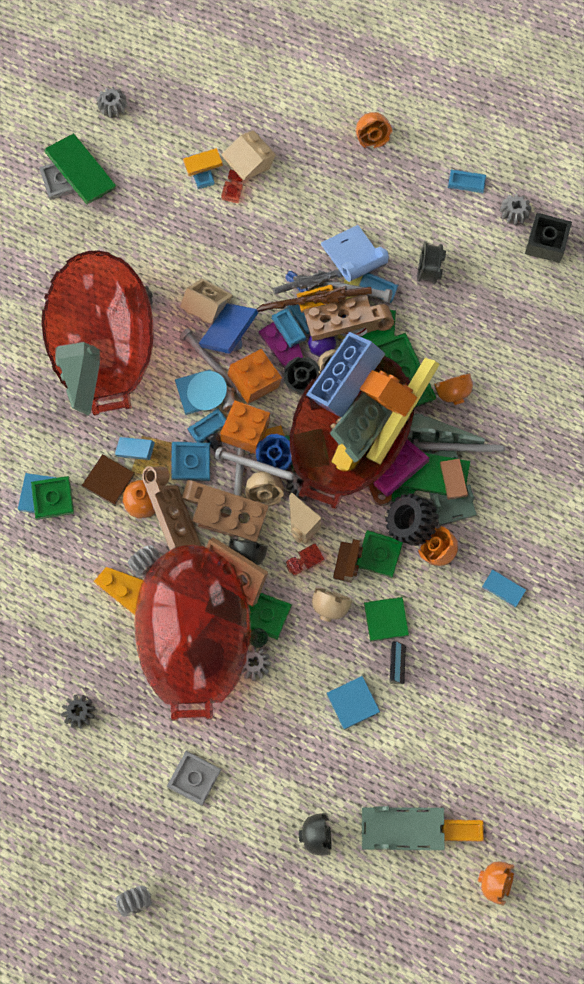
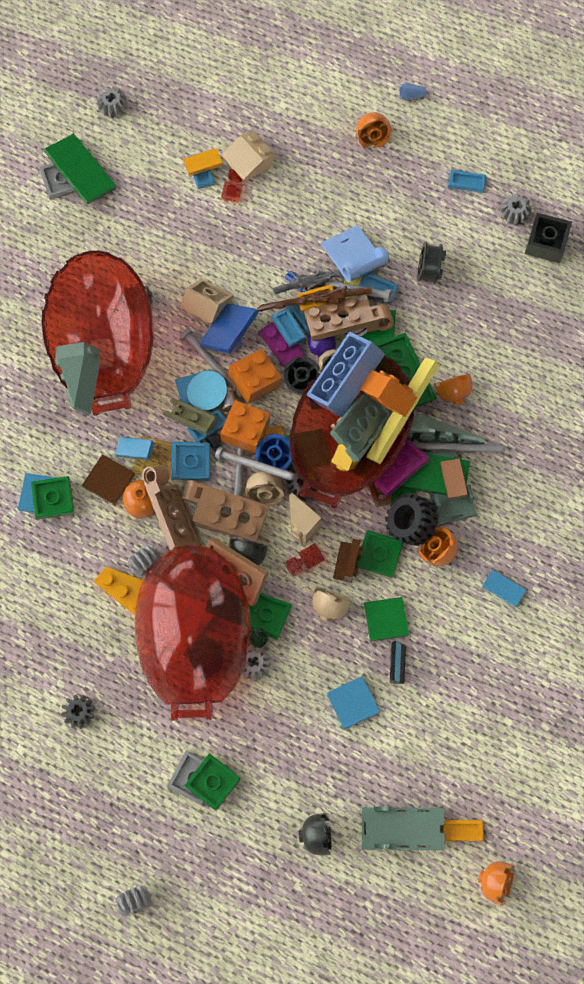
(190, 416): none -> olive hinge
(212, 782): none -> green tile
(411, 91): none -> medium blue cone

